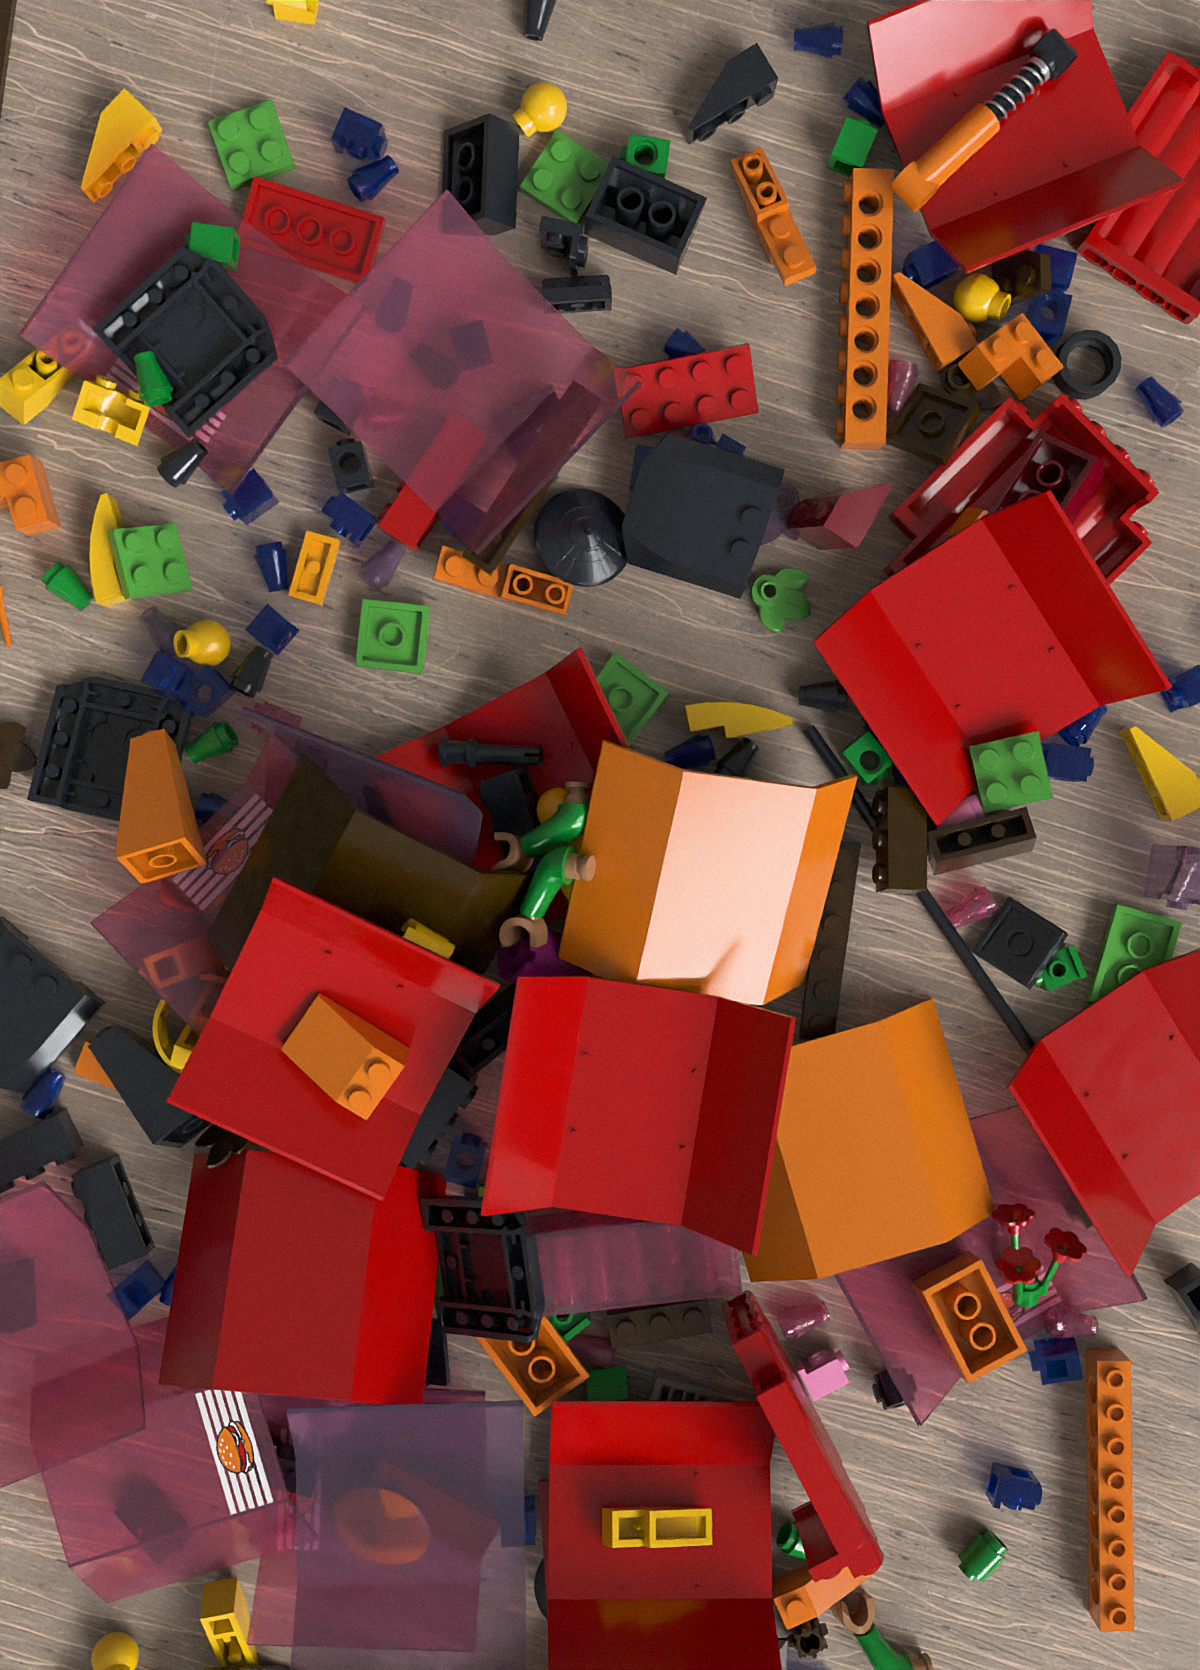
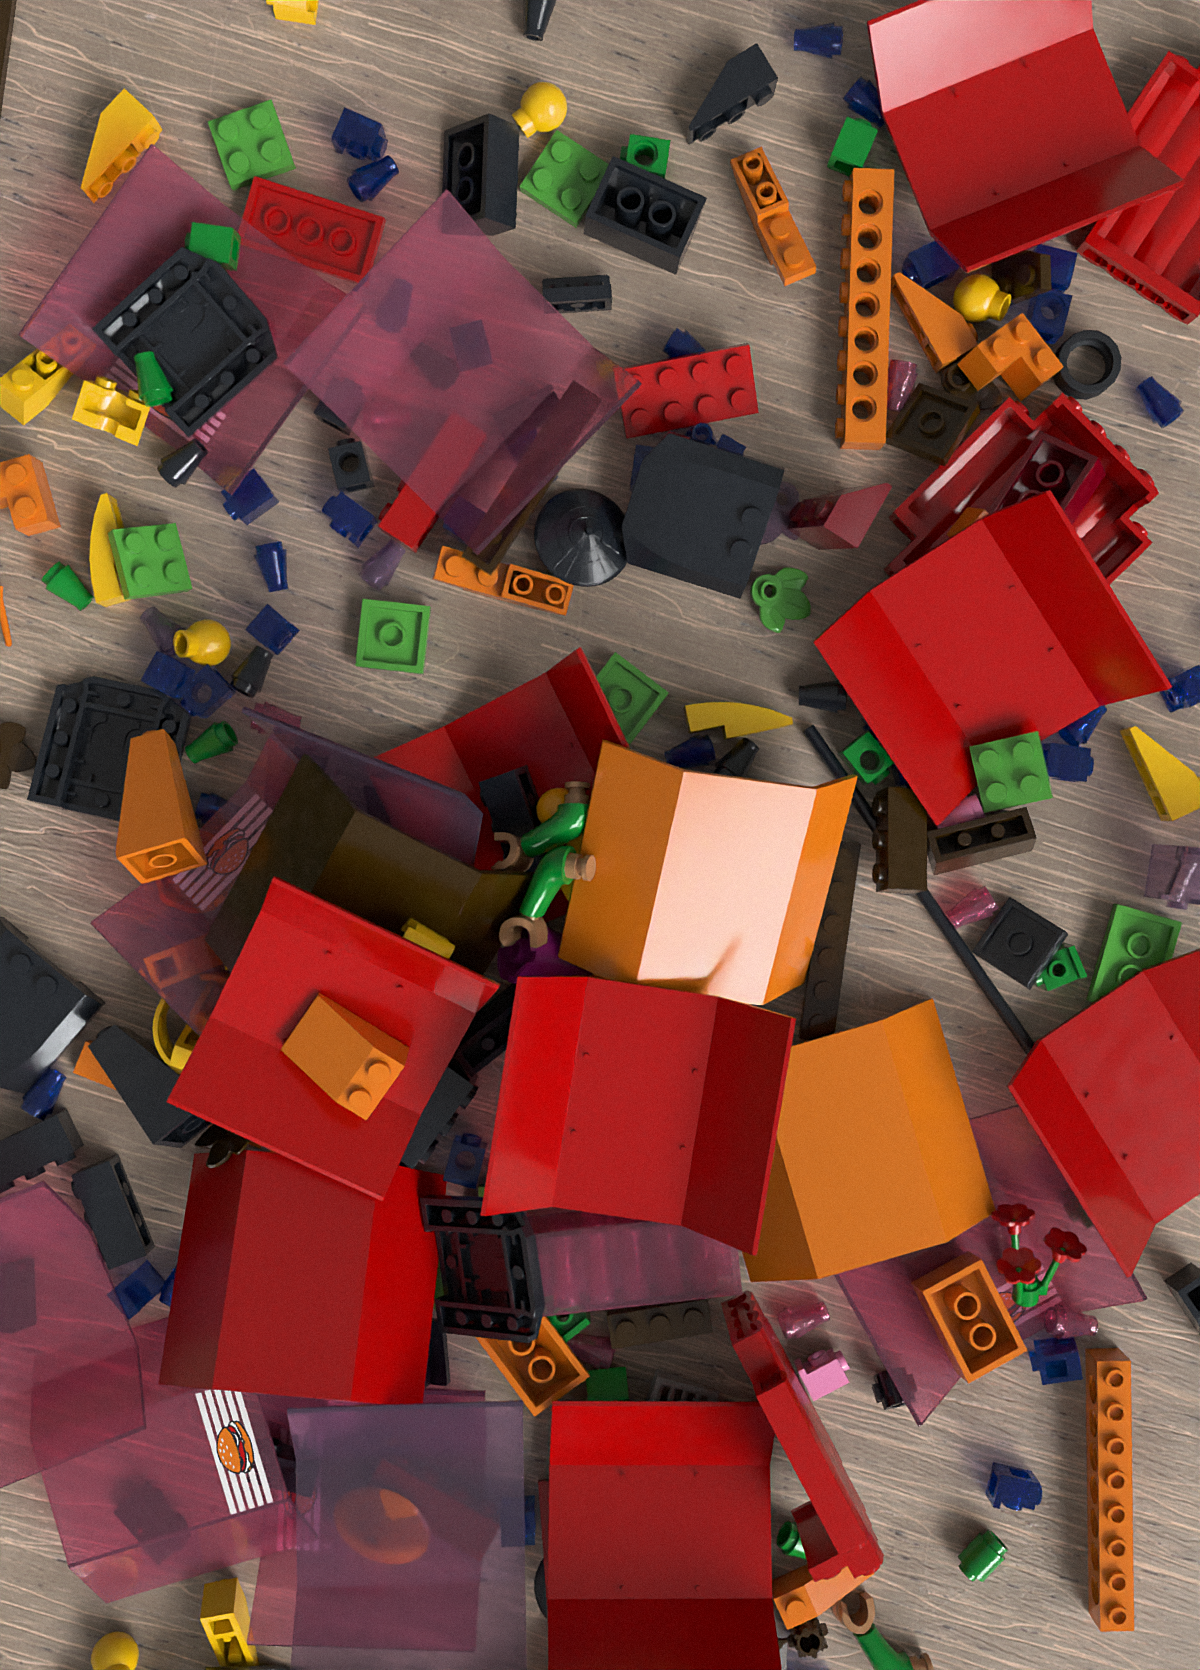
(314, 568): light orange plate -> none
(475, 752): black pin -> none
(564, 238): black bracket -> none
(656, 1526): yellow slope -> none
(924, 177): piece -> none

